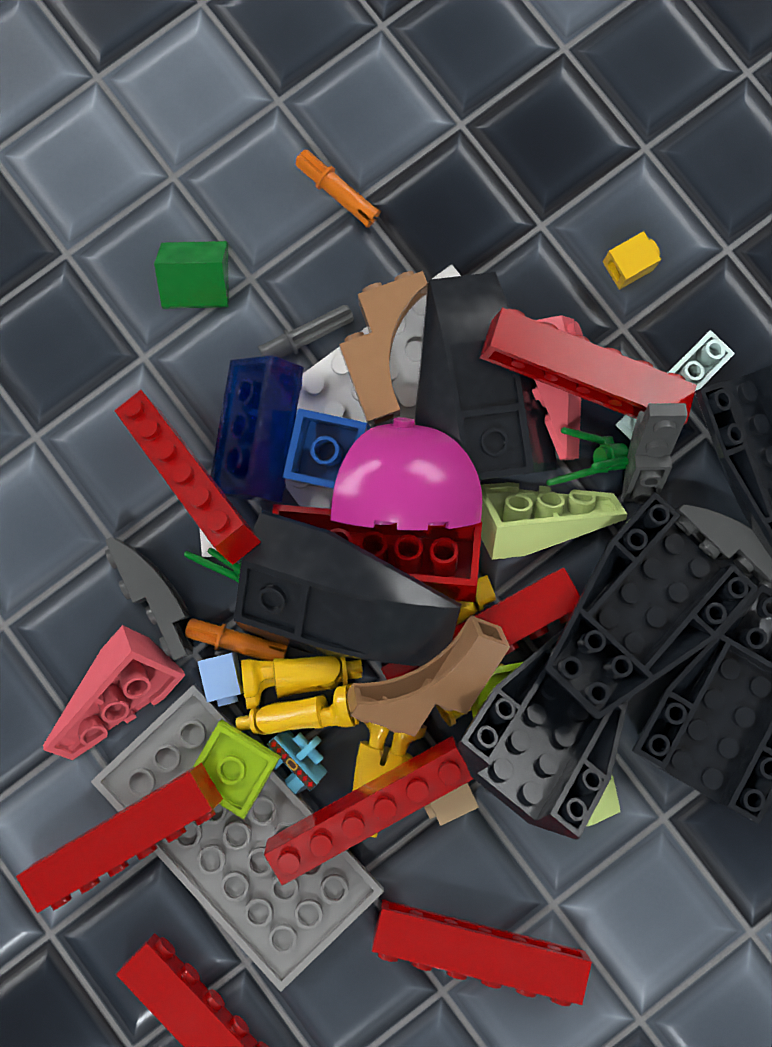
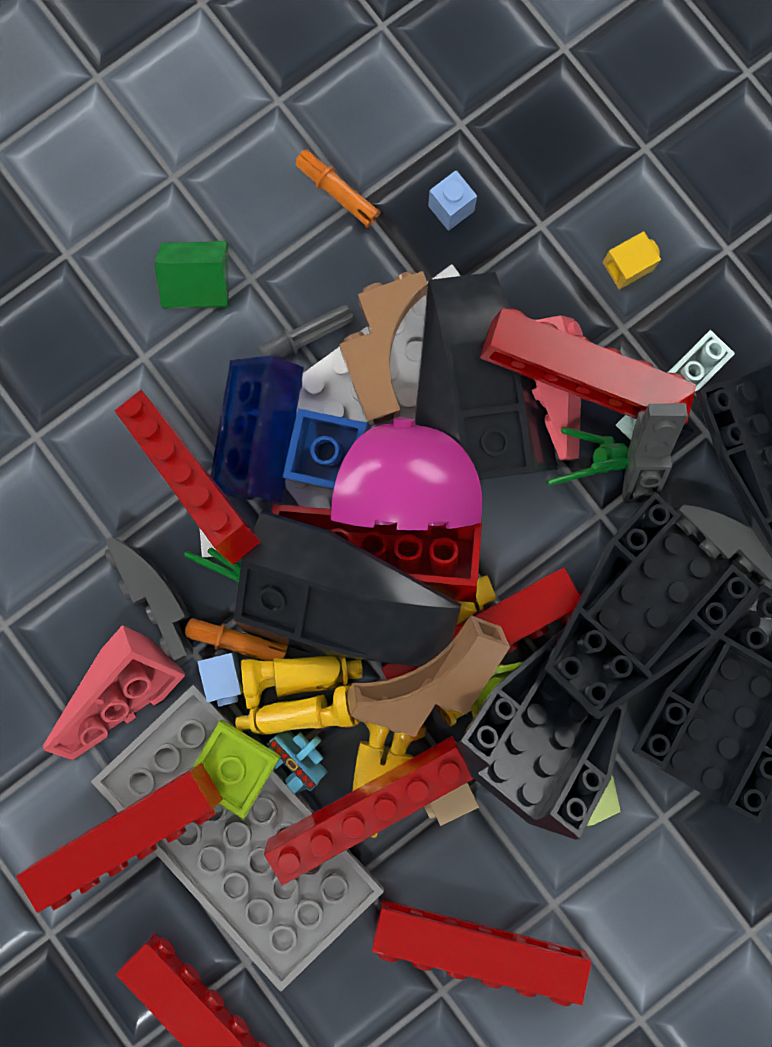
(452, 200): none -> light blue brick
(528, 520): yellowish green wedge -> none

